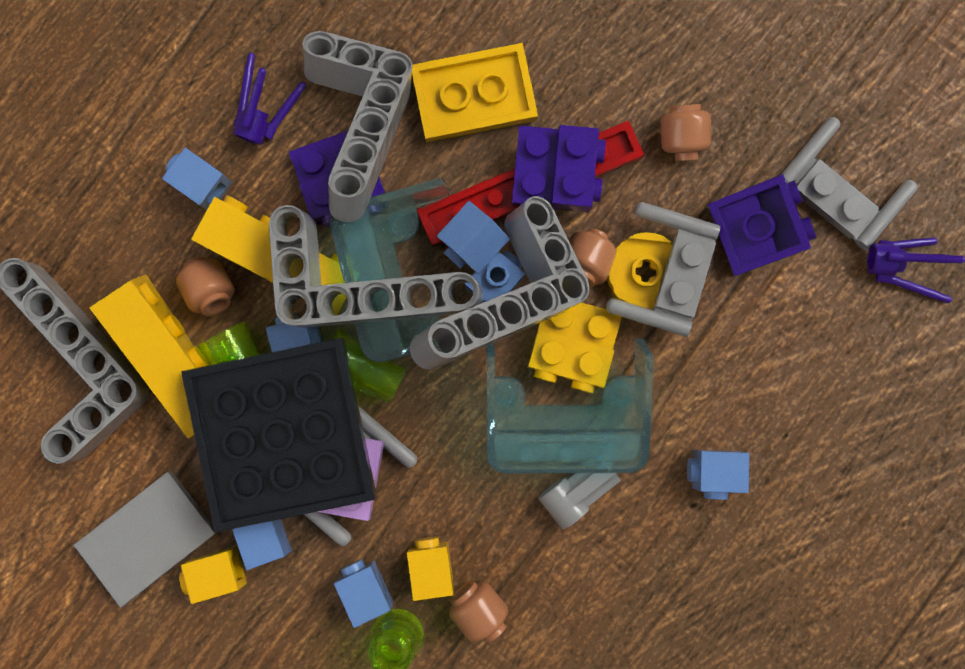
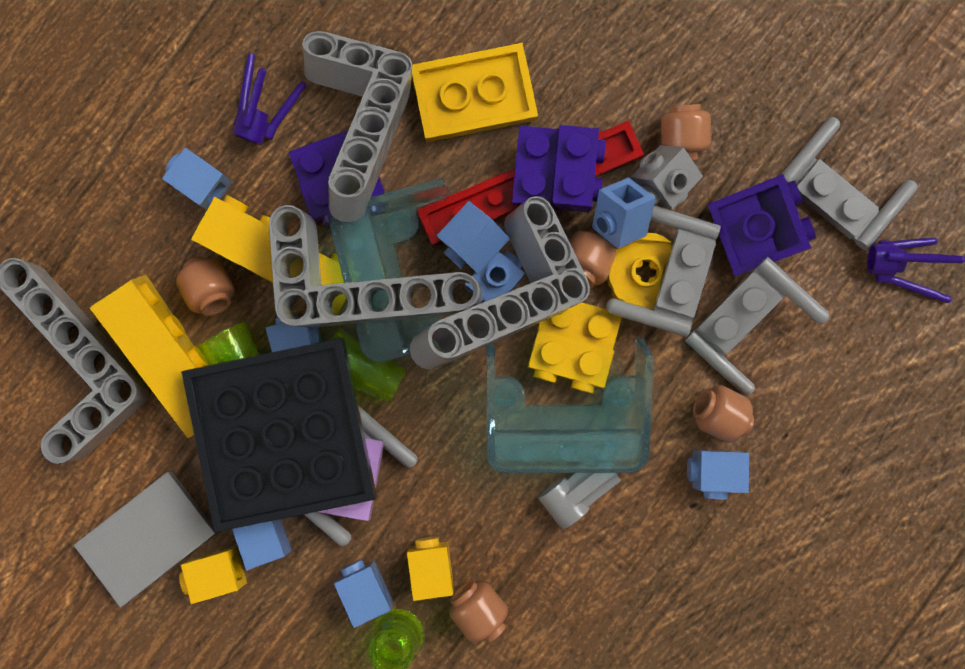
(623, 212): none -> medium blue brick
(667, 175): none -> light grey brick
(723, 413): none -> nougat head
(742, 312): none -> light grey plate

